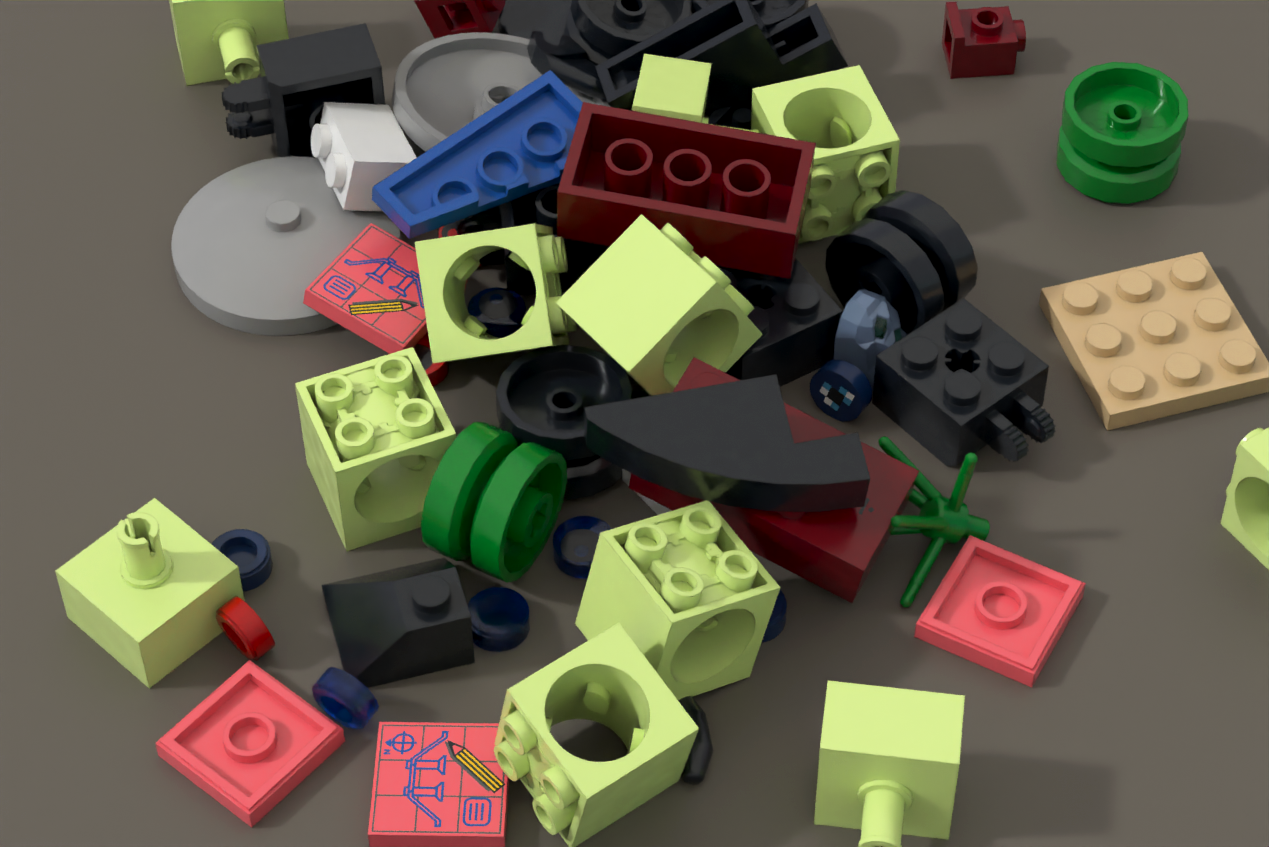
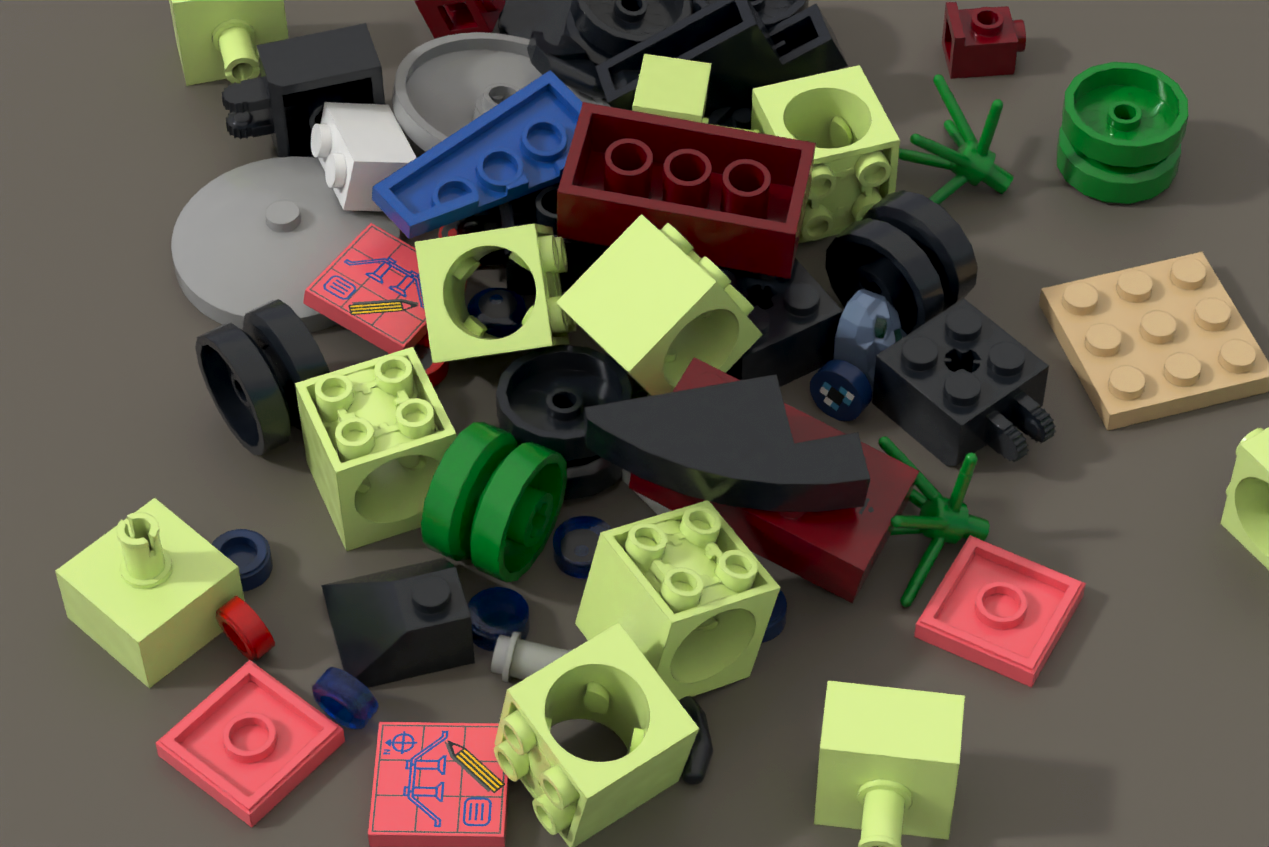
(255, 373): none -> black wheel
(521, 657): none -> light grey pin
(972, 160): none -> green plant

